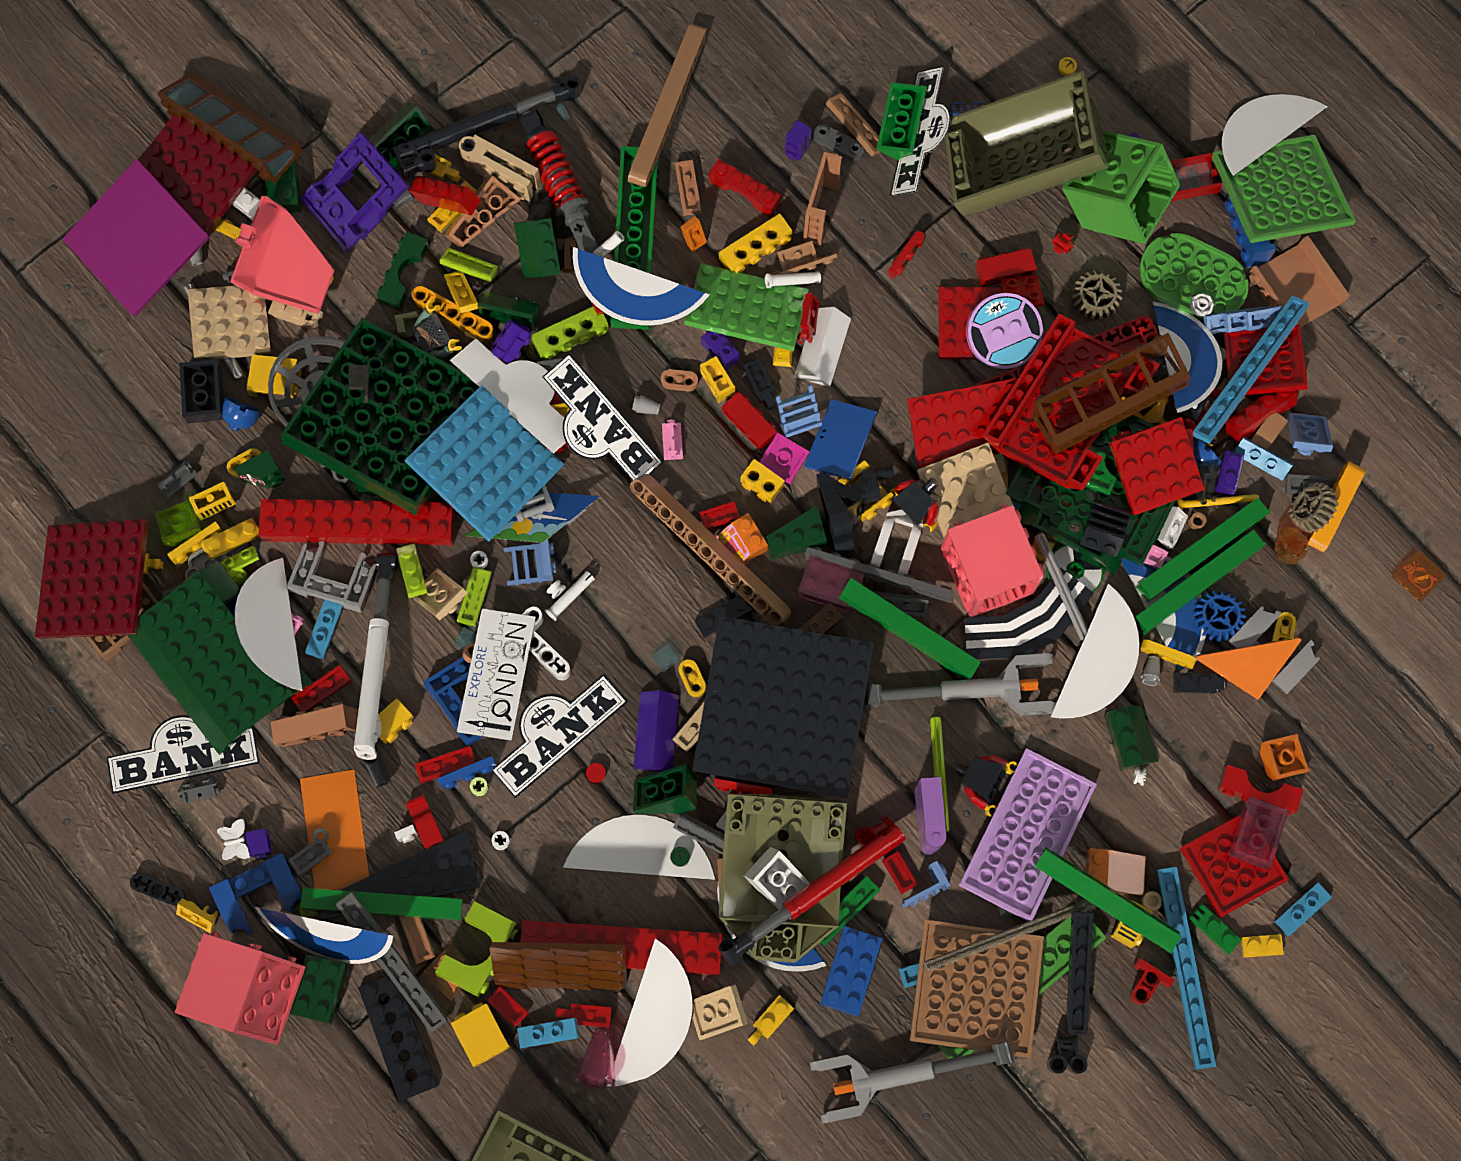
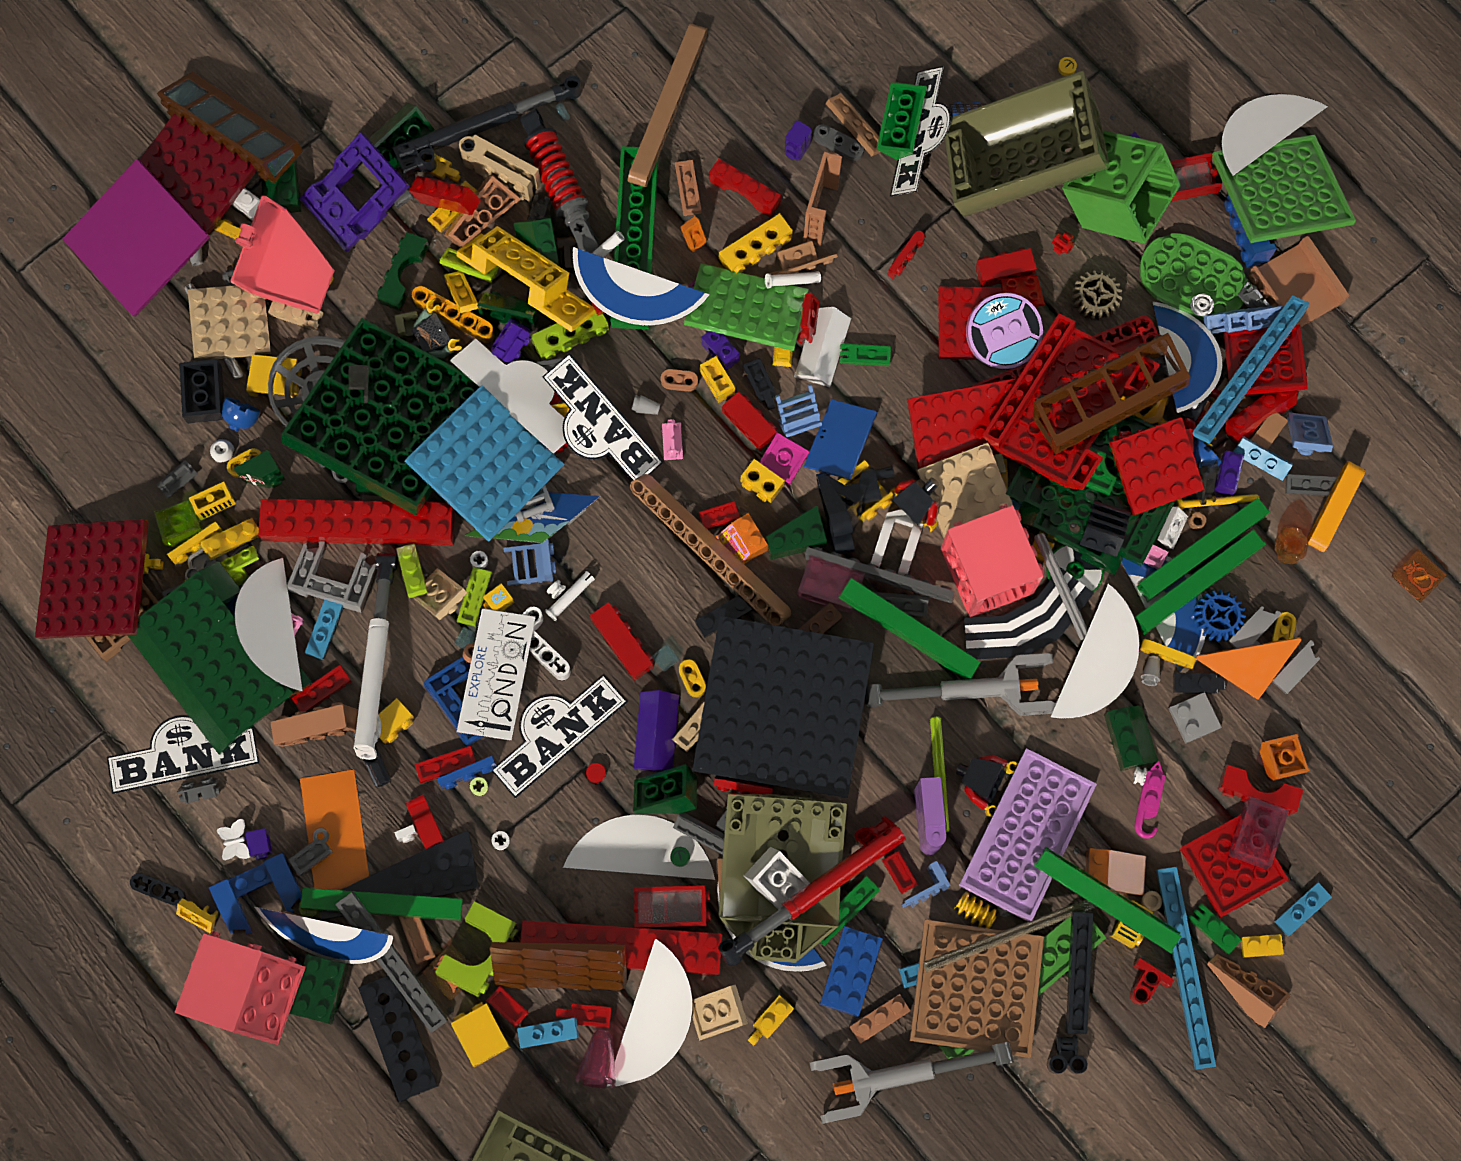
(227, 452): none -> white plate
(498, 599): none -> yellow brick
(546, 279): none -> yellow bracket
(621, 641): none -> red brick
(671, 907): none -> clear door
(865, 355): none -> green hinge
(879, 1018): none -> nougat plate
(976, 910): none -> yellow piece
(1149, 799): none -> dark pink plate
(1195, 718): none -> light grey plate
(1252, 296): none -> dark grey hinge
(1256, 997): none -> nougat wedge
(1313, 507): dark tan gear -> none

